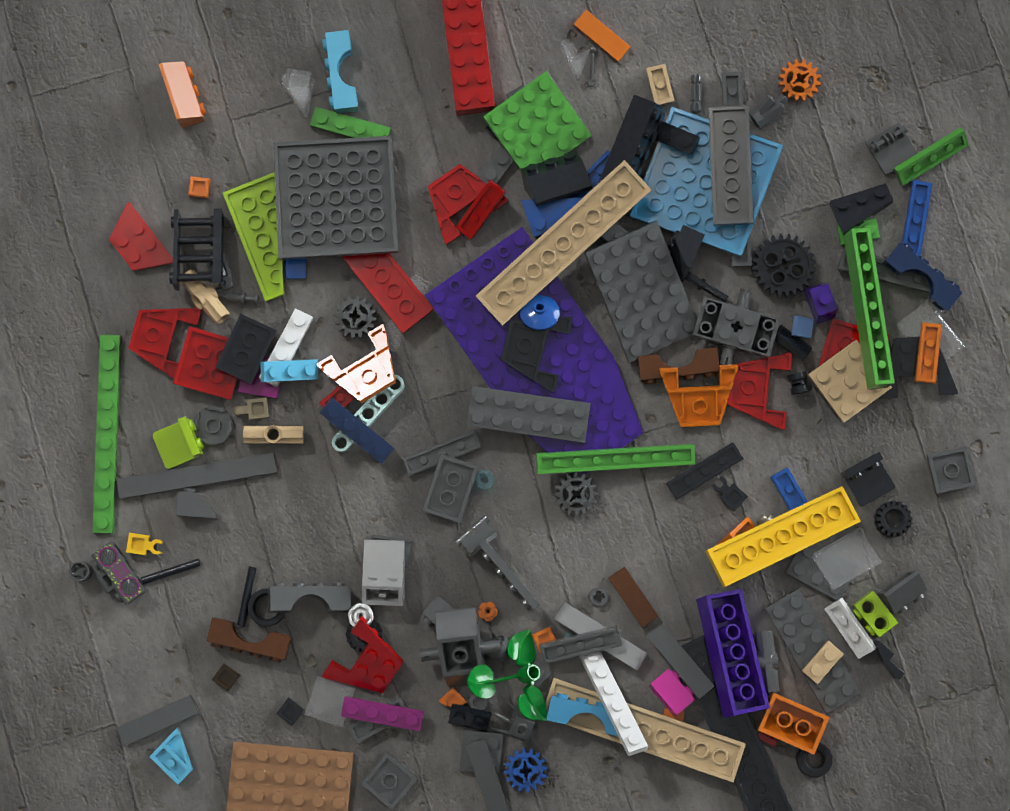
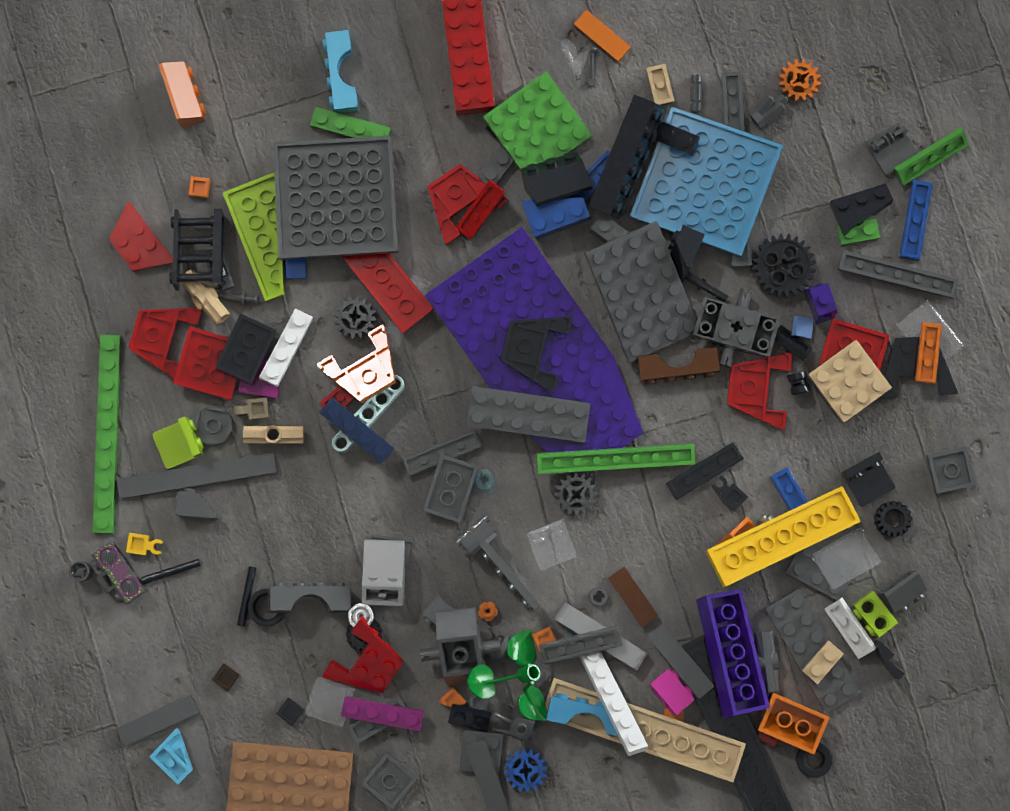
(224, 633): reddish brown arch -> none
(289, 370): medium azure plate -> none
(299, 89): clear slope -> none
(543, 318): blue dish -> none
(551, 544): none -> clear bracket
(563, 242): tan plate -> none
(699, 404): orange wing -> none
(731, 165): dark grey plate -> none
(868, 309): bright green brick -> none
(942, 292): dark blue arch -> none

